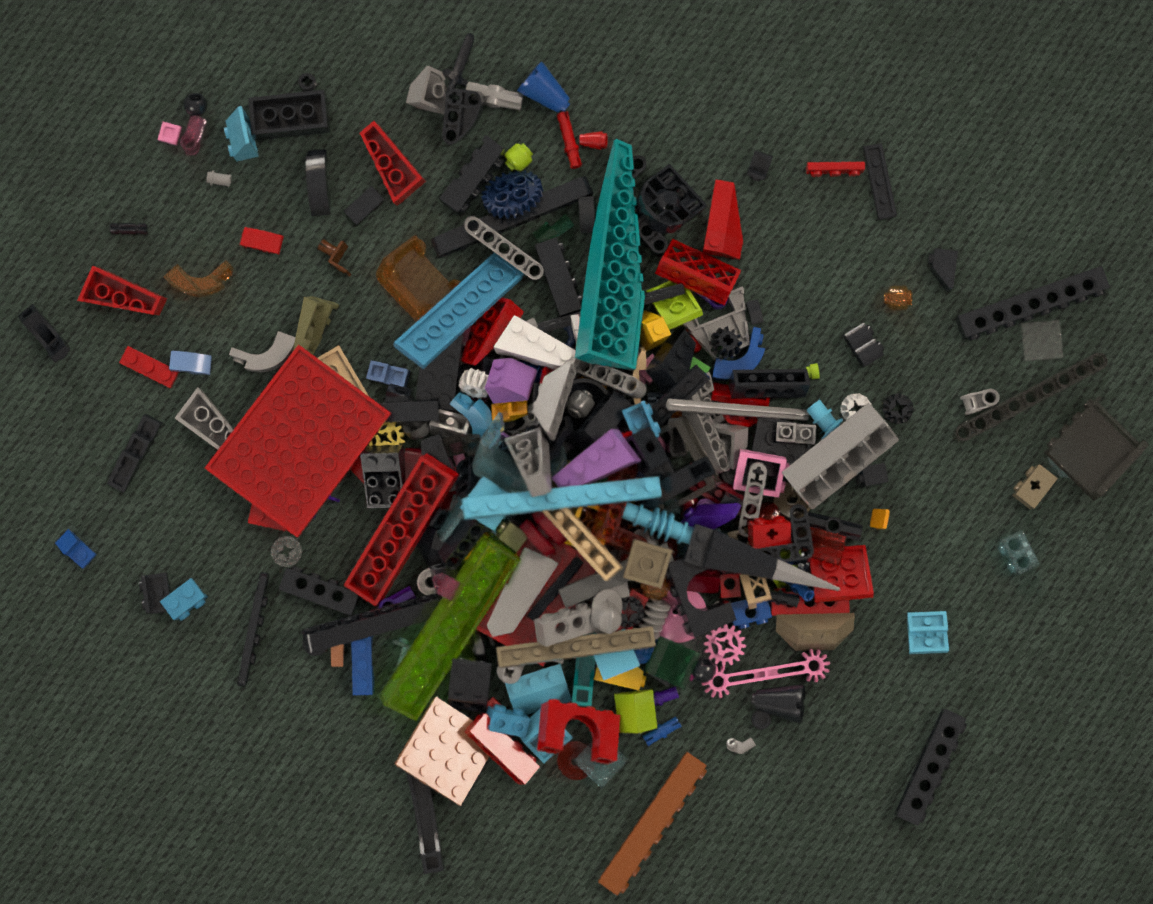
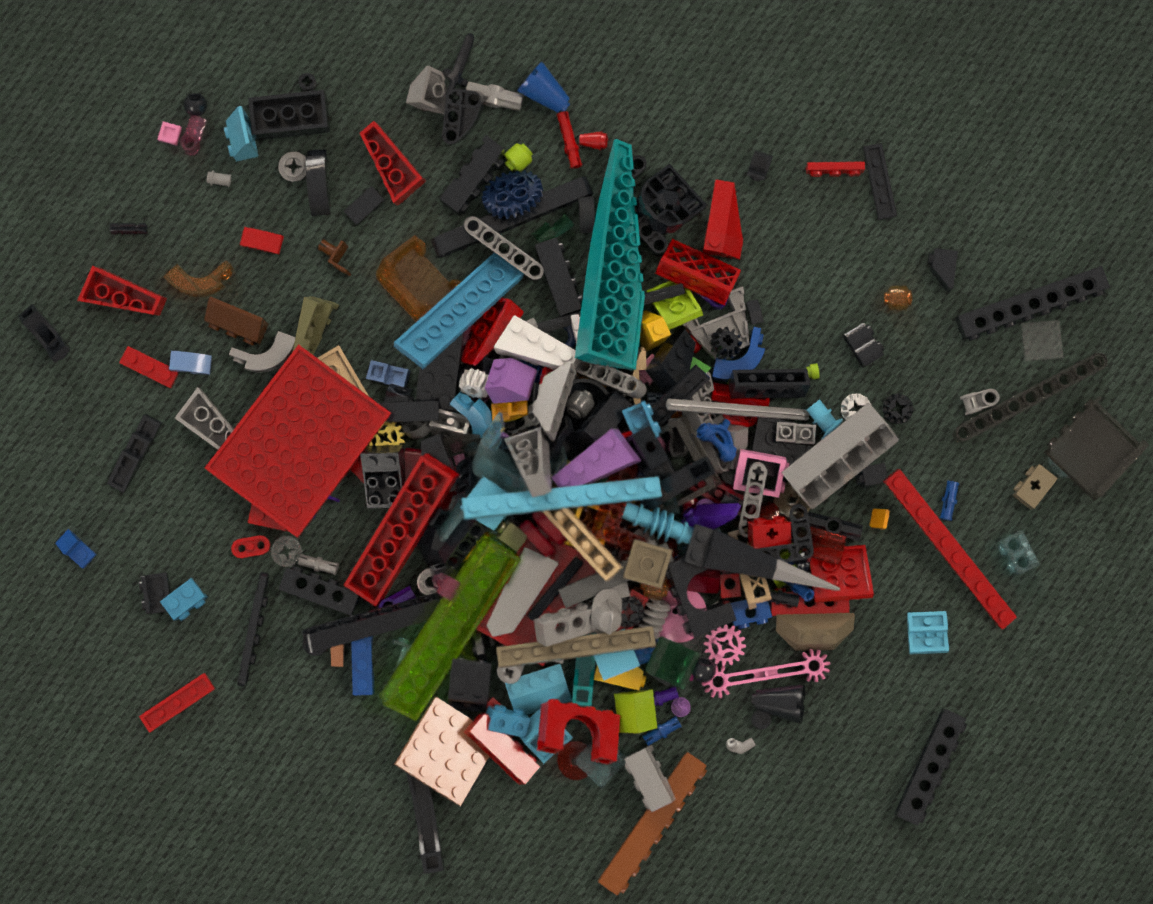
(177, 702): none -> red plate
(235, 321): none -> reddish brown slope
(251, 546): none -> red plate
(288, 160): none -> light grey gear
(318, 564): none -> light grey pin
(649, 779): none -> light grey wedge
(680, 707): none -> medium lavender plate
(726, 449): none -> blue piece
(949, 500): none -> blue pin
(949, 548): none -> red plate

